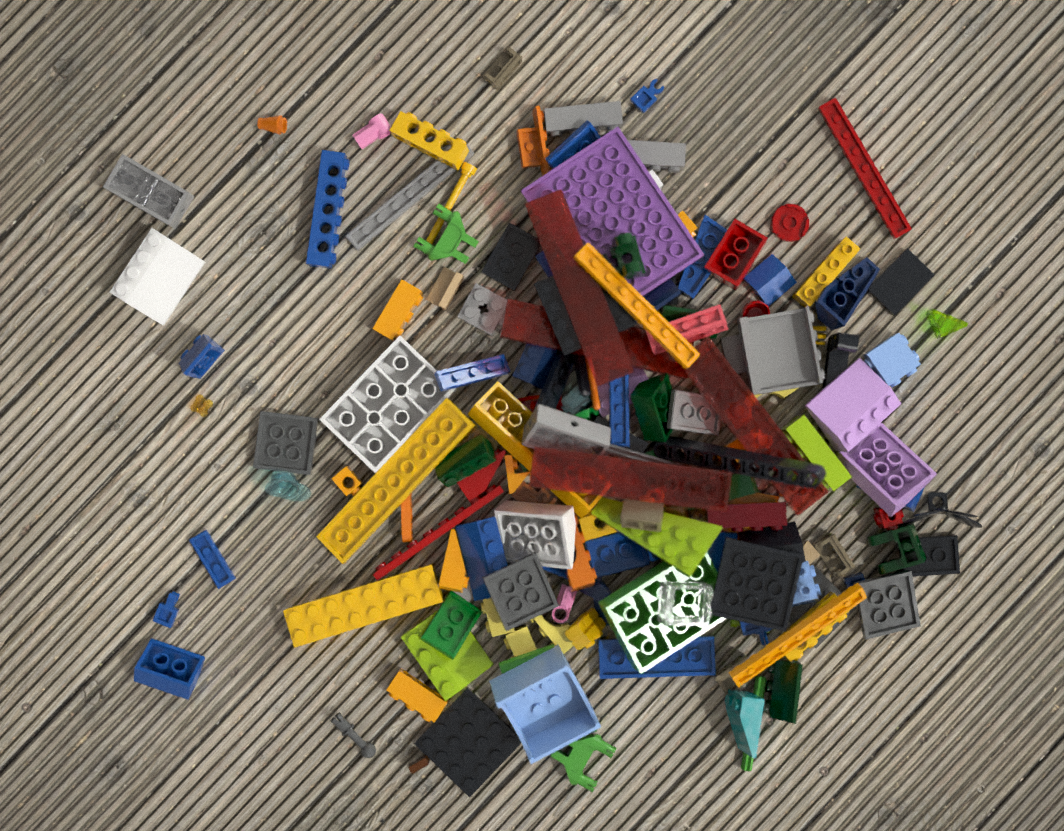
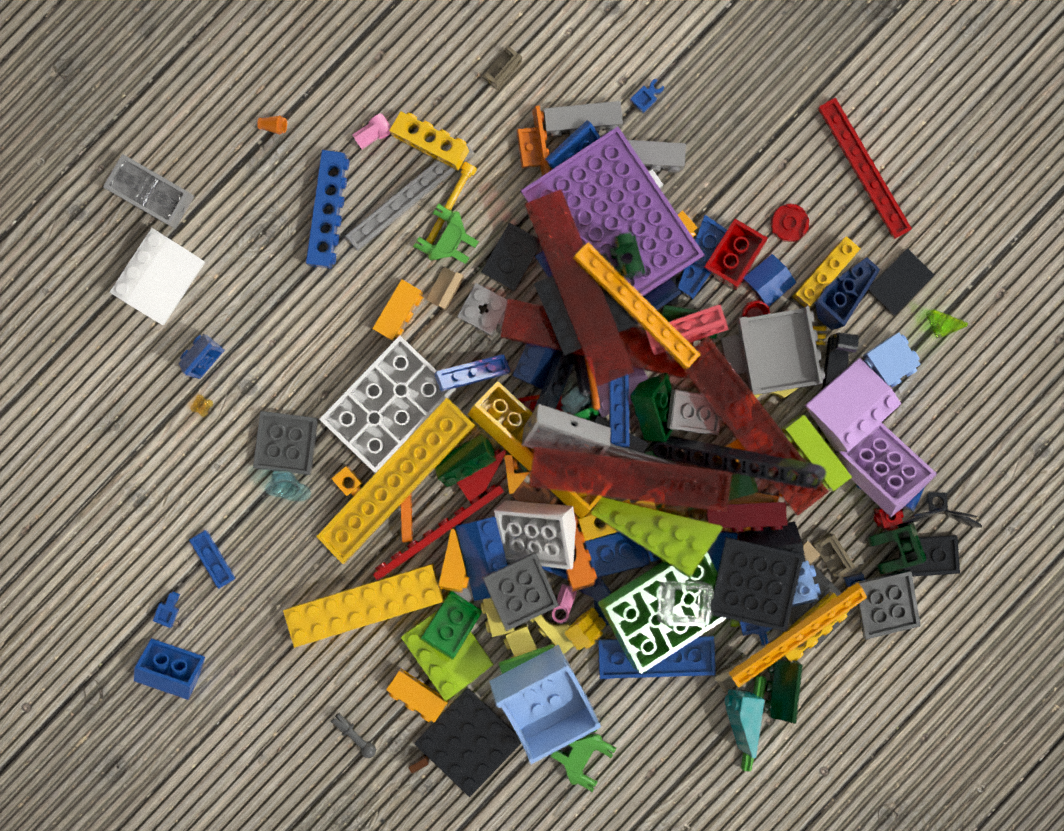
(642, 515): dark tan hinge -> none

